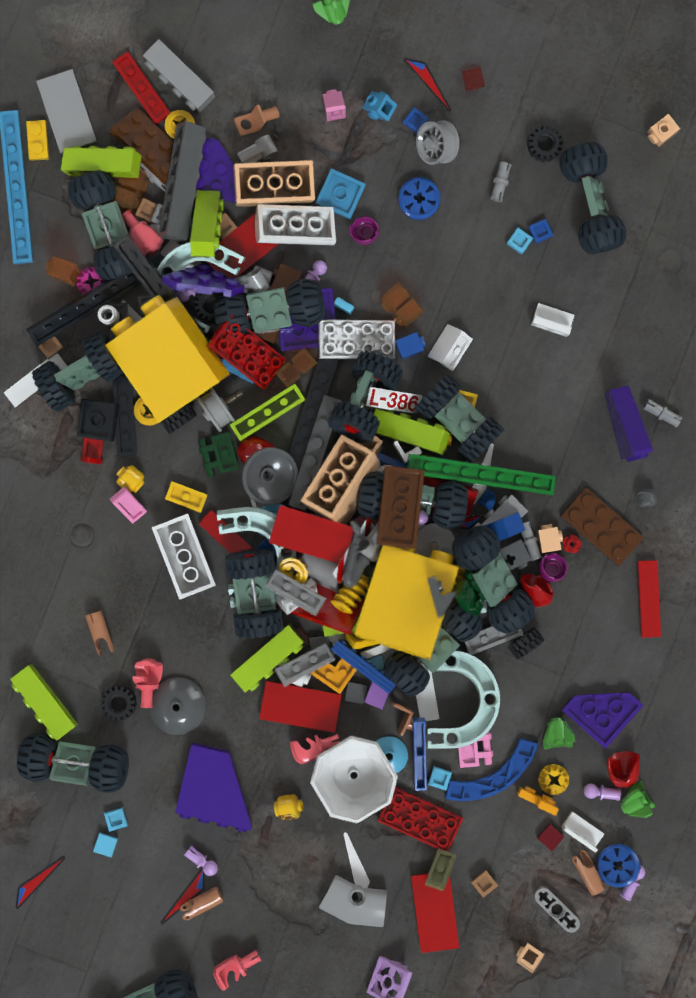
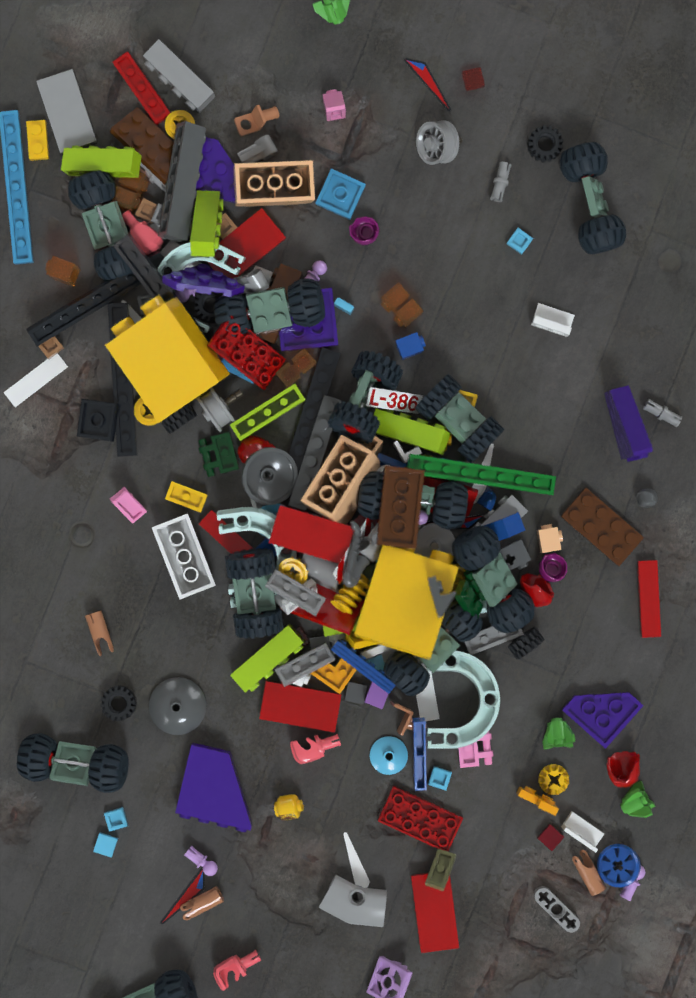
(30, 886): sticker -> none
(43, 701): lime brick -> none
(59, 385): black plate -> none
(84, 276): dark pink gear -> none
(92, 451): red tile -> none
(104, 311): white brick -> none
(130, 478): yellow head -> none
(147, 679): coral piece -> none
(295, 225): white brick -> none
(349, 337): white tile -> none
(354, 797): white rock -> none
(379, 106): dark azure brick -> none
(409, 205): blue wheel -> none
(415, 120): blue tile -> none
(450, 347): white panel -> none
(484, 883): medium nougat plate -> none
(497, 781): blue tile -> none
(529, 957): light nougat brick -> none
(530, 542): light grey pin -> none
(540, 231): blue tile -> none
(572, 538): red plate -> none
(592, 791): lavender pin -> none
(663, 130): light nougat brick -> none

